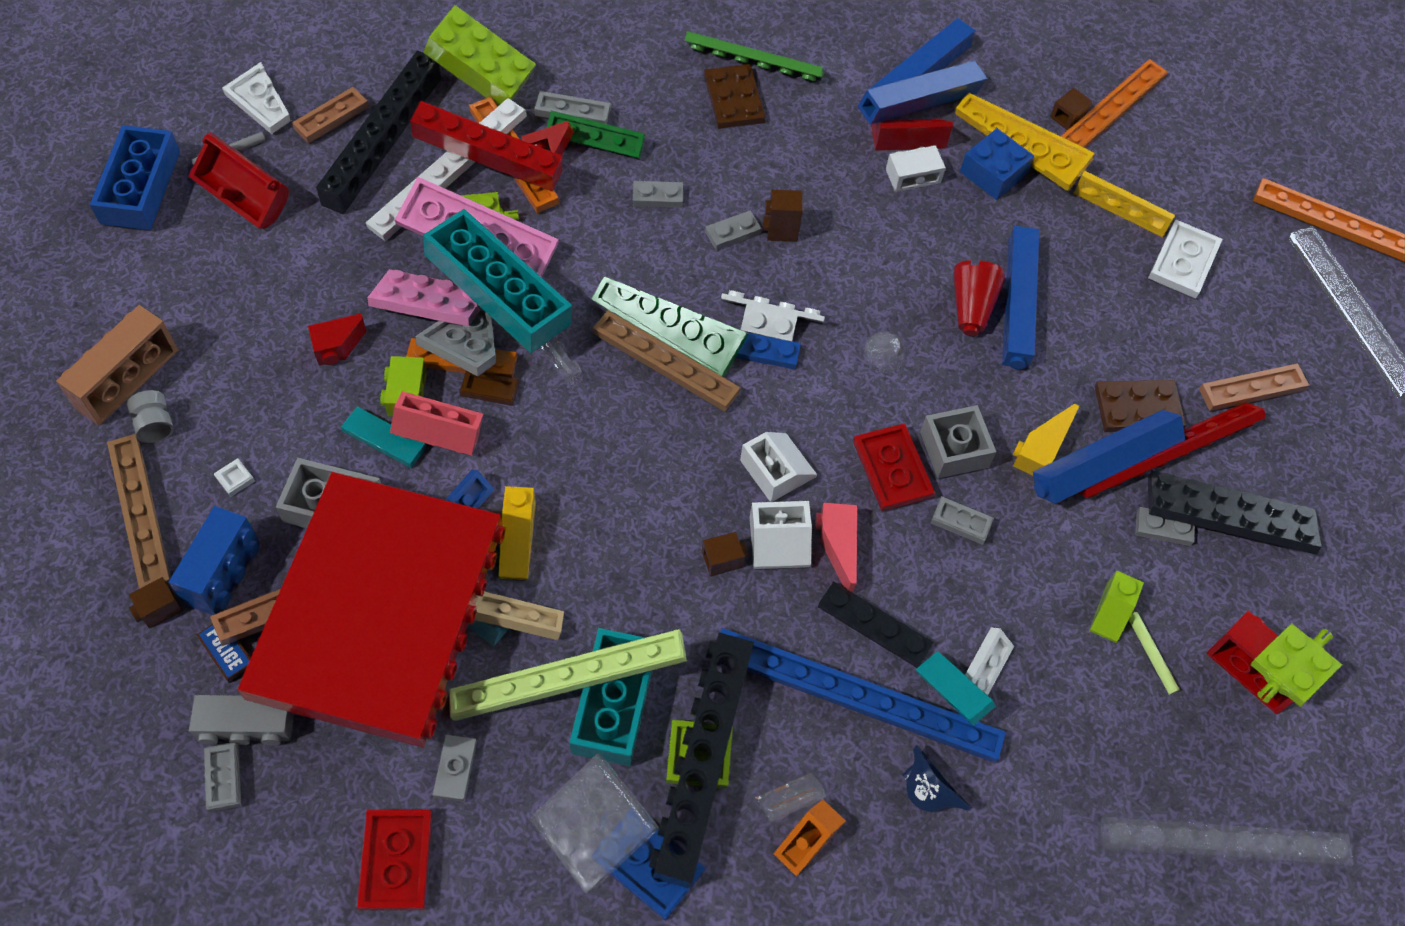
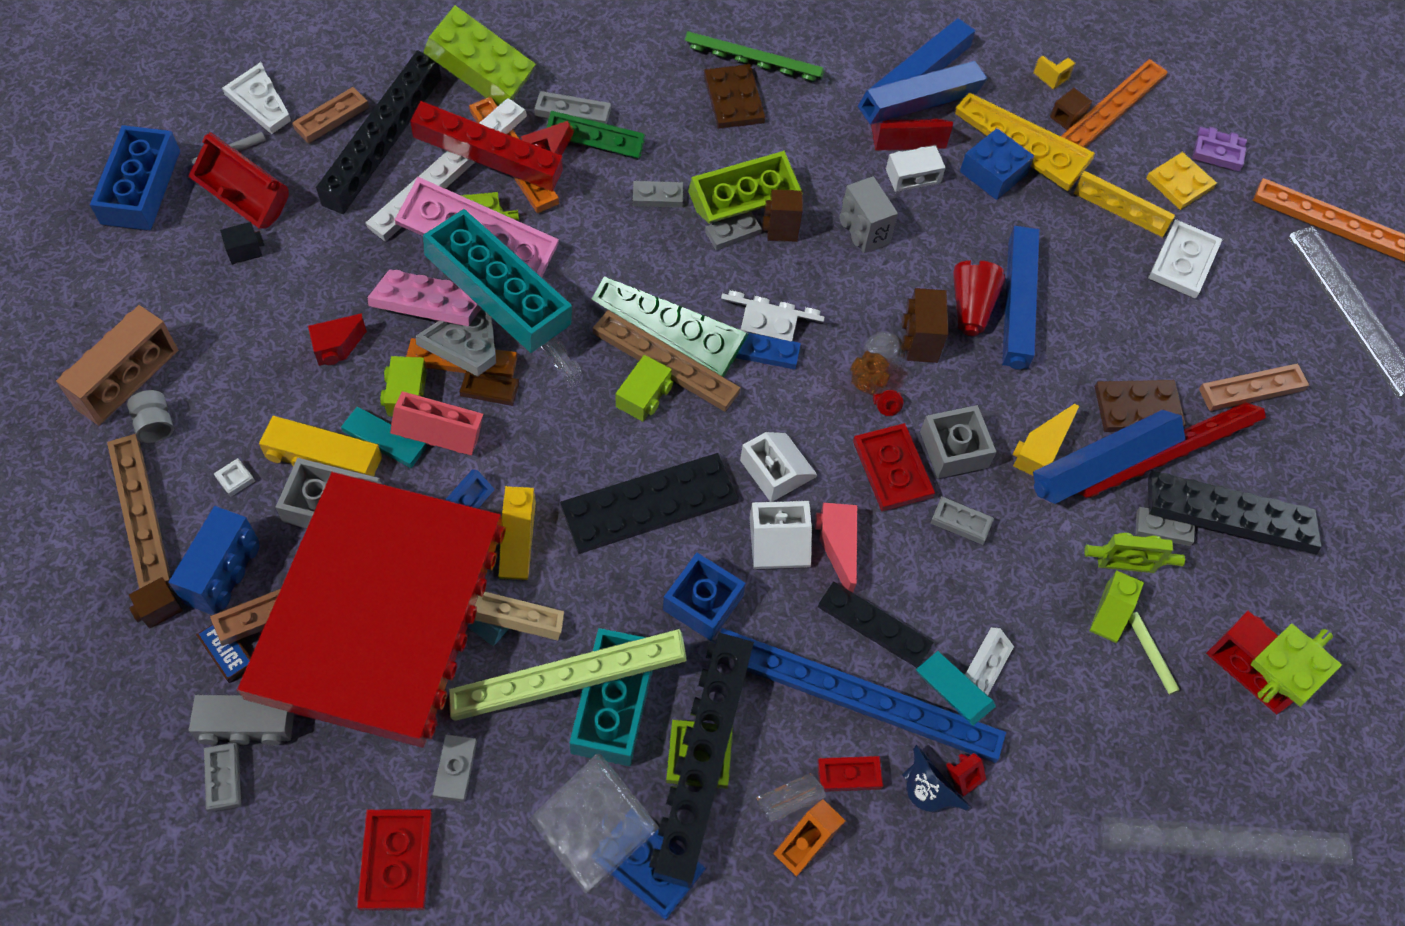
(242, 242): none -> black brick
(290, 440): none -> yellow brick
(644, 388): none -> lime brick
(648, 503): none -> black plate
(703, 596): none -> blue brick
(724, 553): reddish brown brick -> none
(741, 186): none -> lime slope
(850, 773): none -> red plate
(868, 215): none -> light grey brick
(870, 372): none -> clear orange brick
(888, 402): none -> red plate
(925, 325): none -> reddish brown brick
(967, 773): none -> red tile
(1053, 74): none -> yellow panel
(1135, 553): none -> lime plate
(1181, 180): none -> yellow plate
(1220, 148): none -> medium lavender plate

